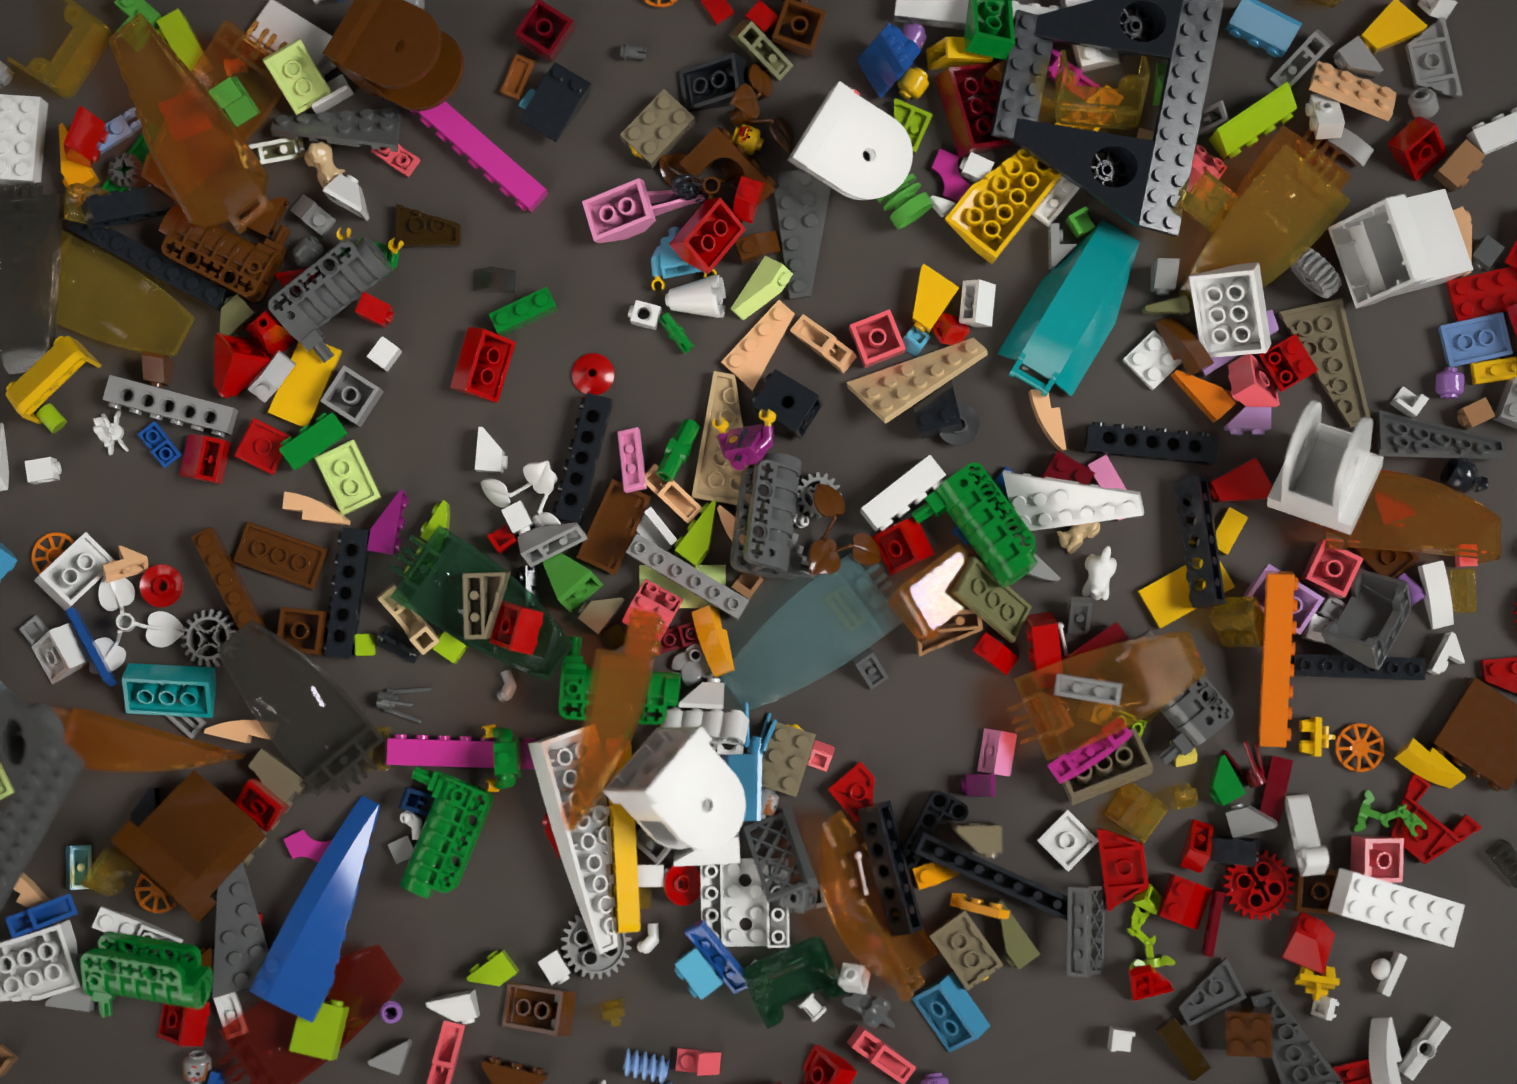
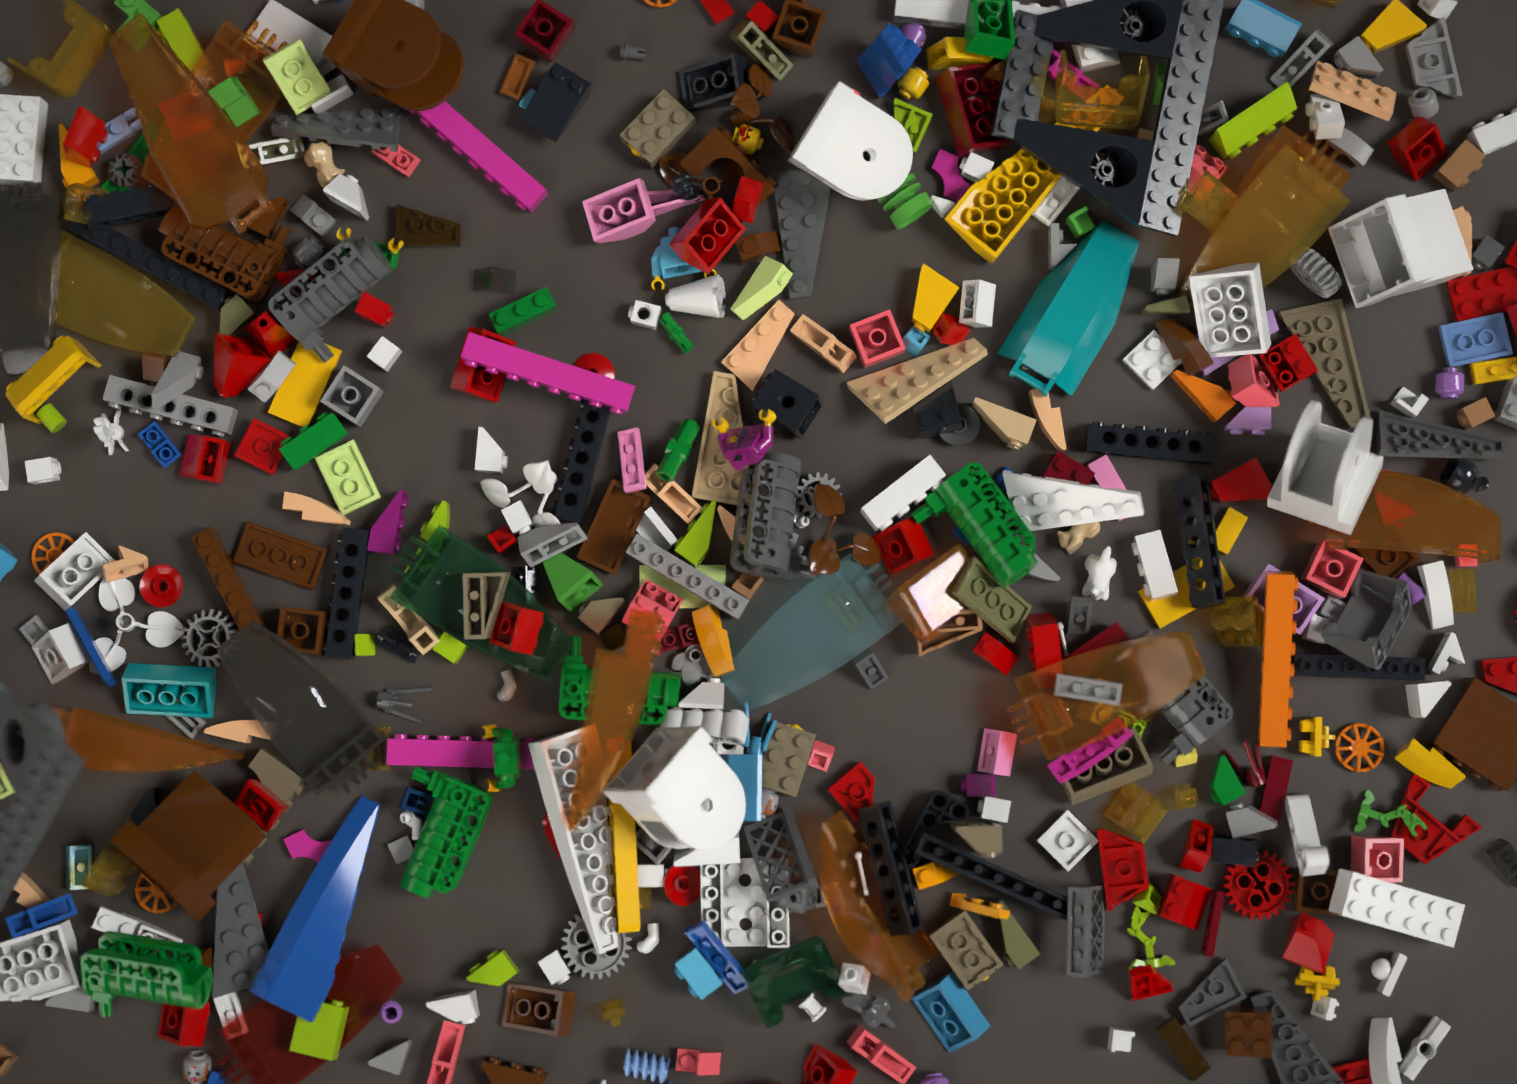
(177, 378): none -> light grey slope
(547, 372): none -> dark pink brick
(994, 809): none -> white brick
(1007, 424): none -> tan slope
(1154, 565): none -> white brick
(1424, 696): none -> white slope

